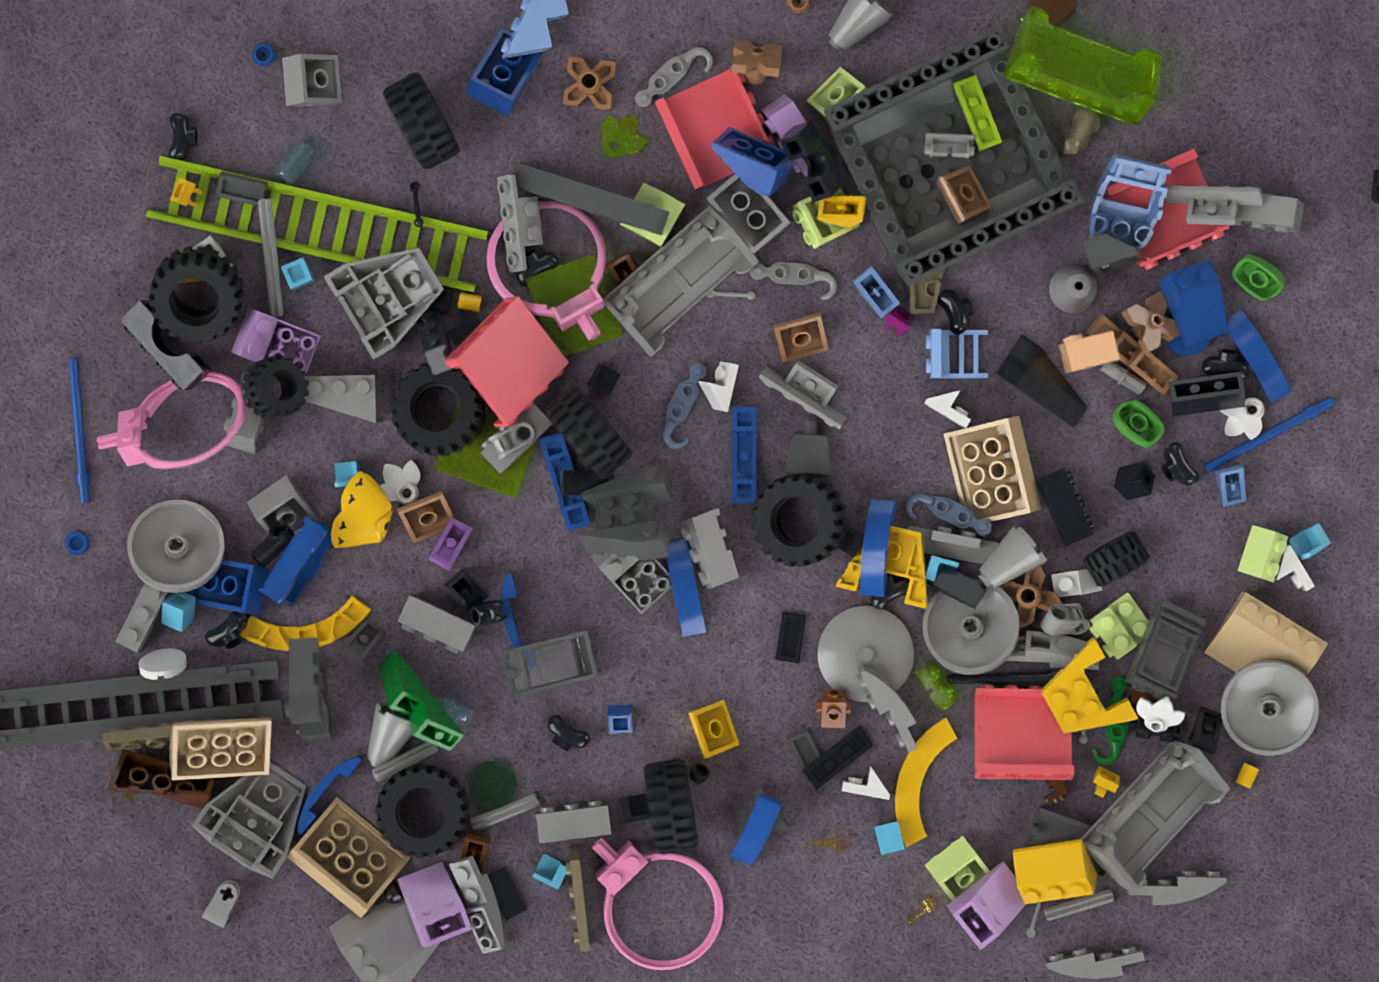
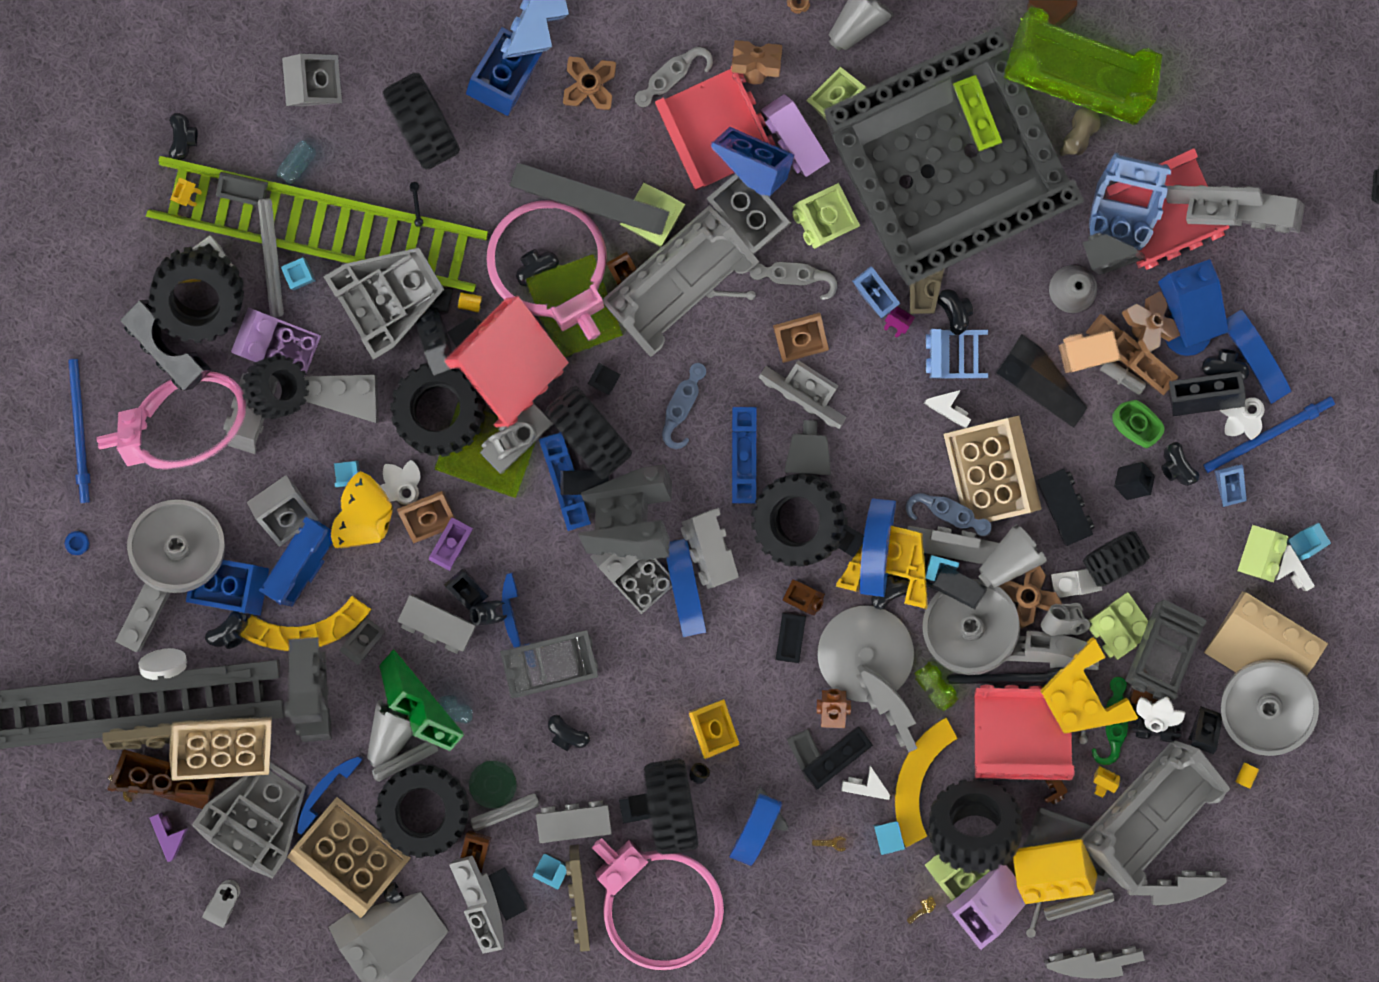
(169, 842): none -> medium lavender slope
(178, 610): medium azure panel -> none
(263, 48): blue plate -> none
(279, 538): black piece -> none
(434, 905): lavender slope -> none
(520, 222): light grey bracket -> none
(619, 717): blue slope -> none
(624, 134): clear neon green plate -> none
(720, 393): white slope -> none
(804, 597): none -> reddish brown bracket
(823, 176): black arch -> none
(842, 210): yellow slope -> none
(955, 144): light grey hinge -> none
(963, 194): medium nougat slope -> none
(975, 852): none -> black tyre
(1258, 277): bright green piece -> none

